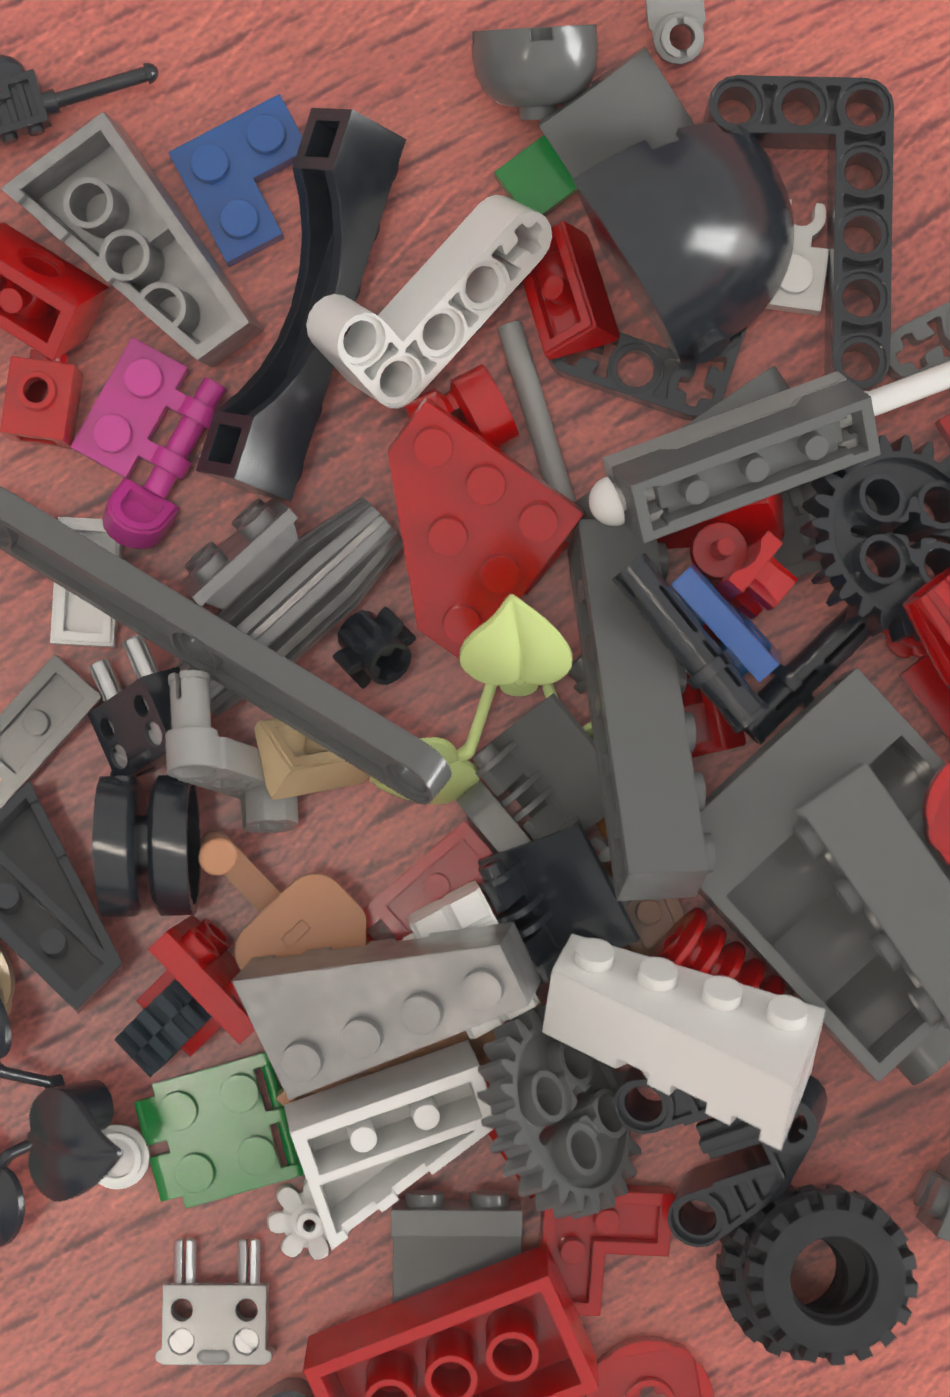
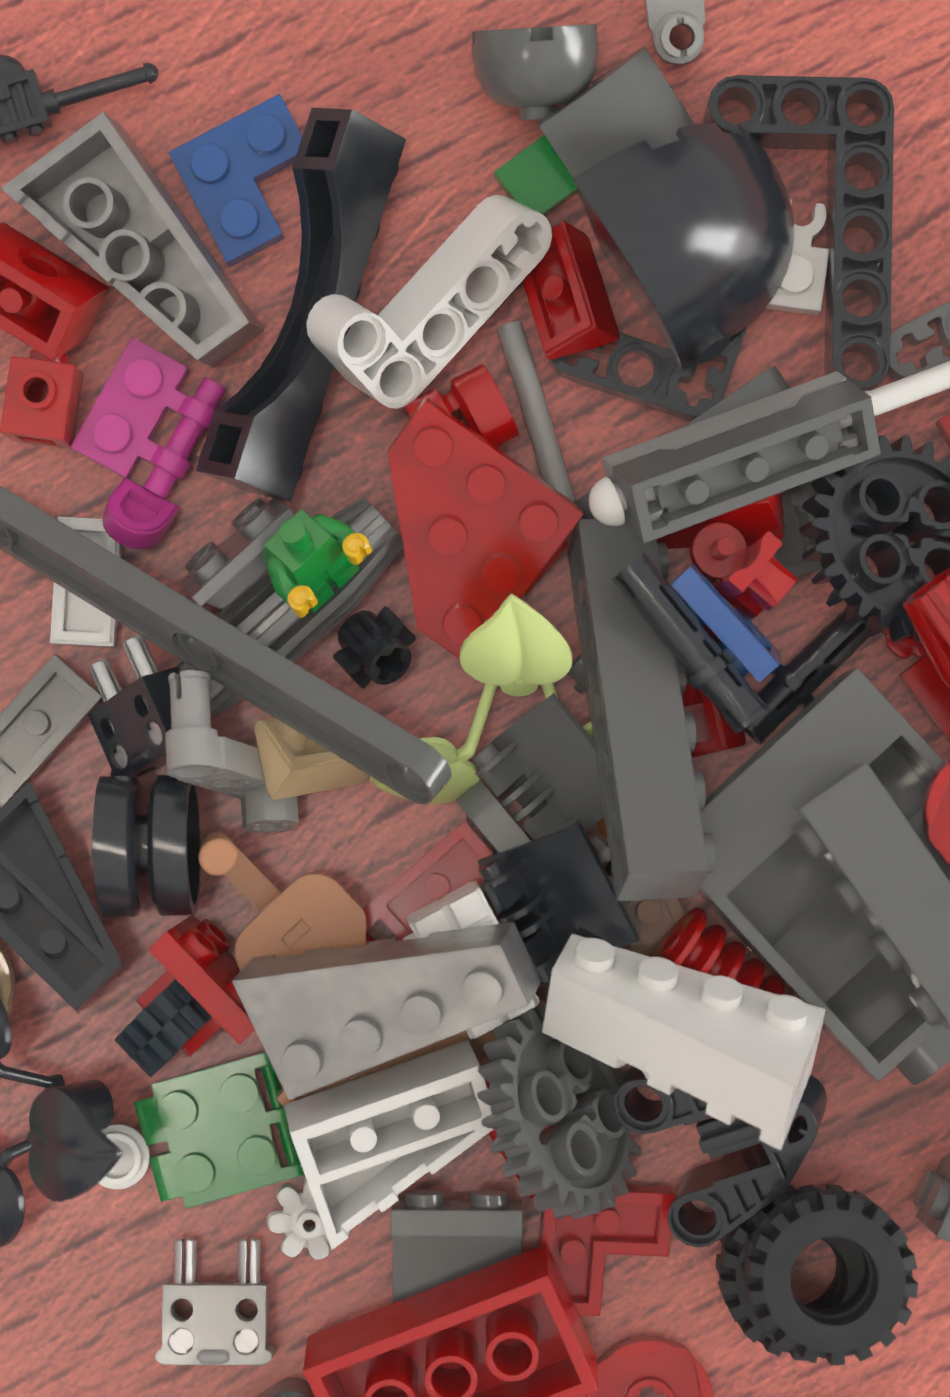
(311, 558): none -> green piece

